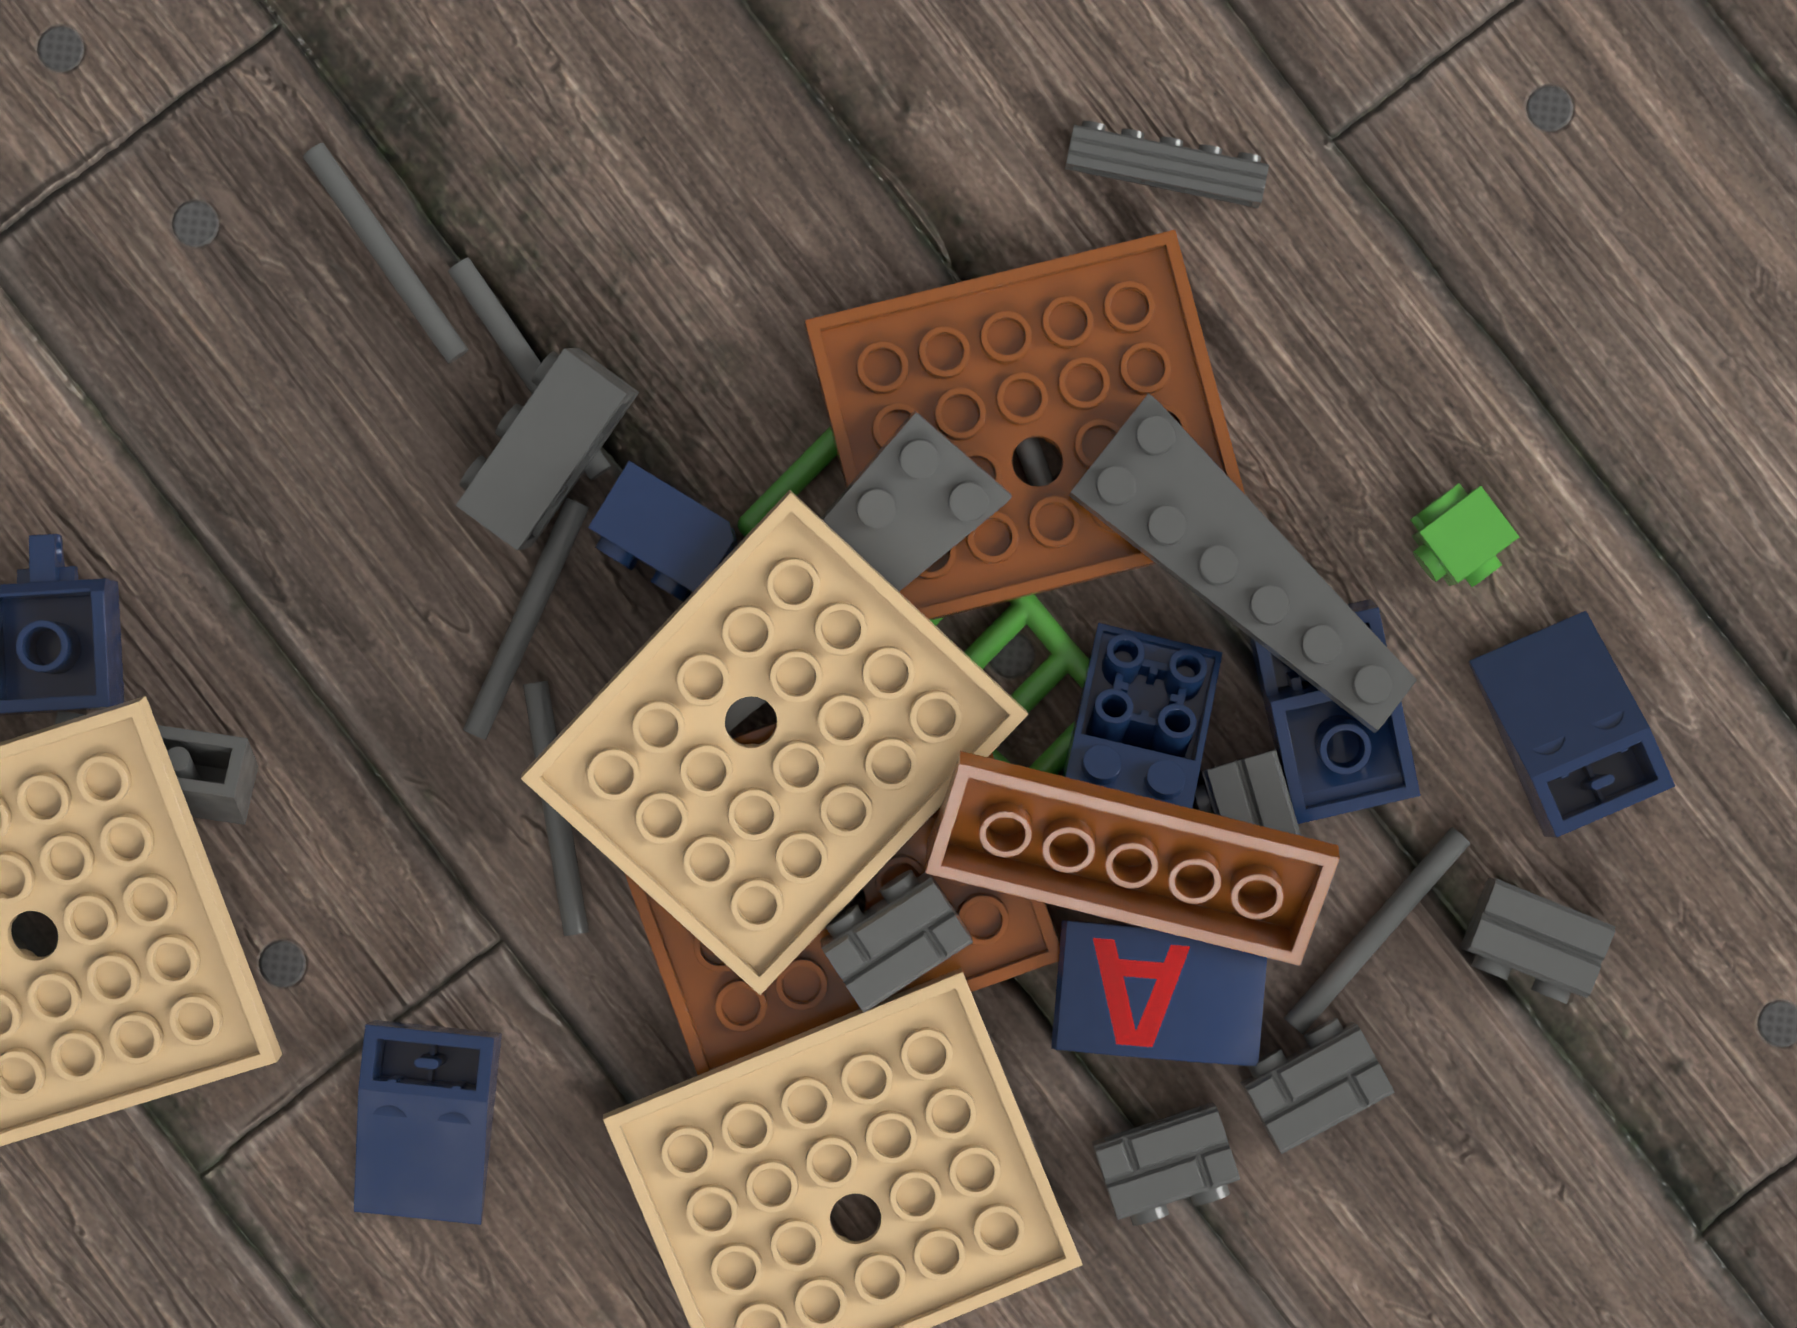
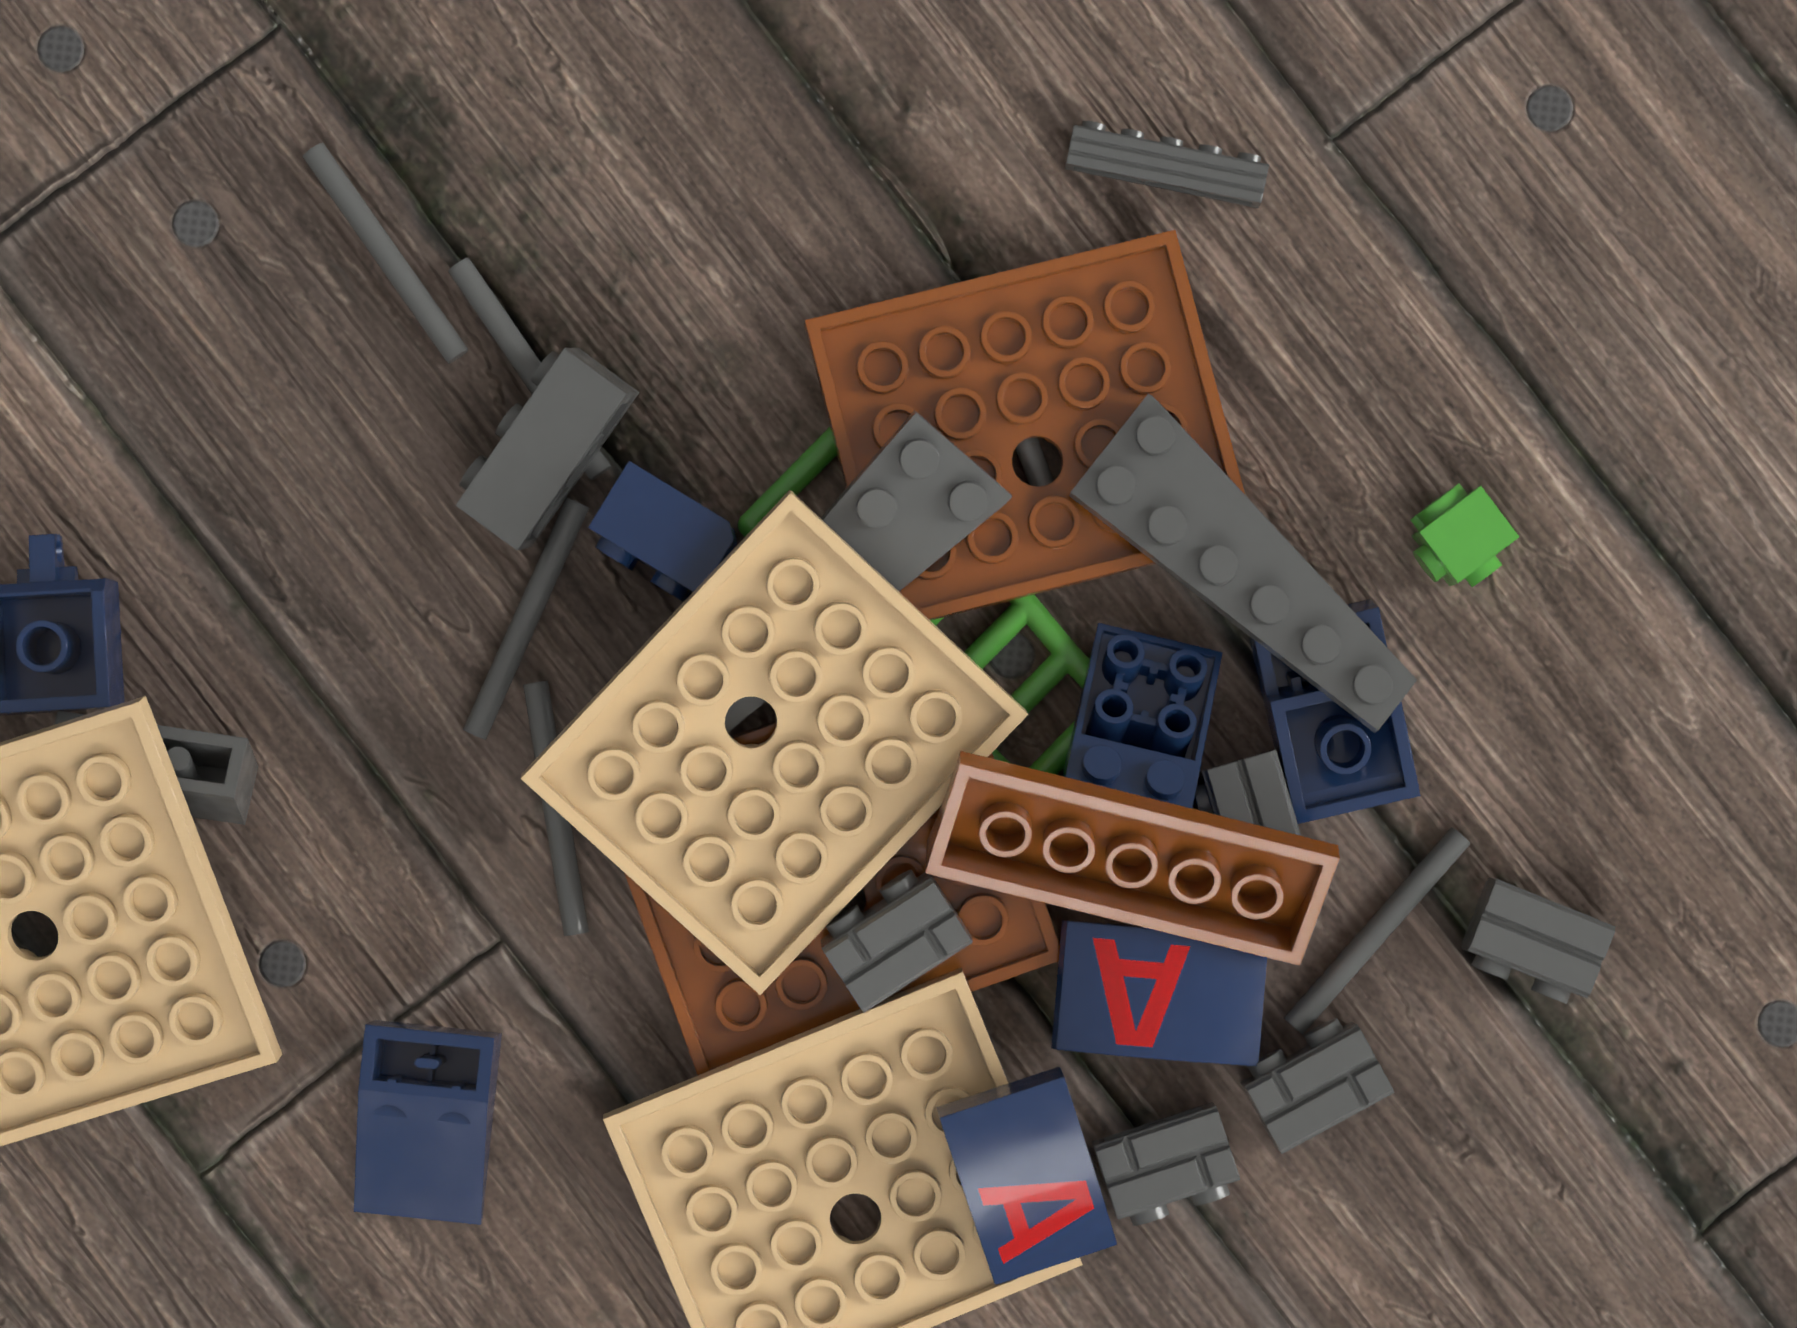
(1027, 1175): none -> dark blue slope
(1570, 725): dark blue slope -> none

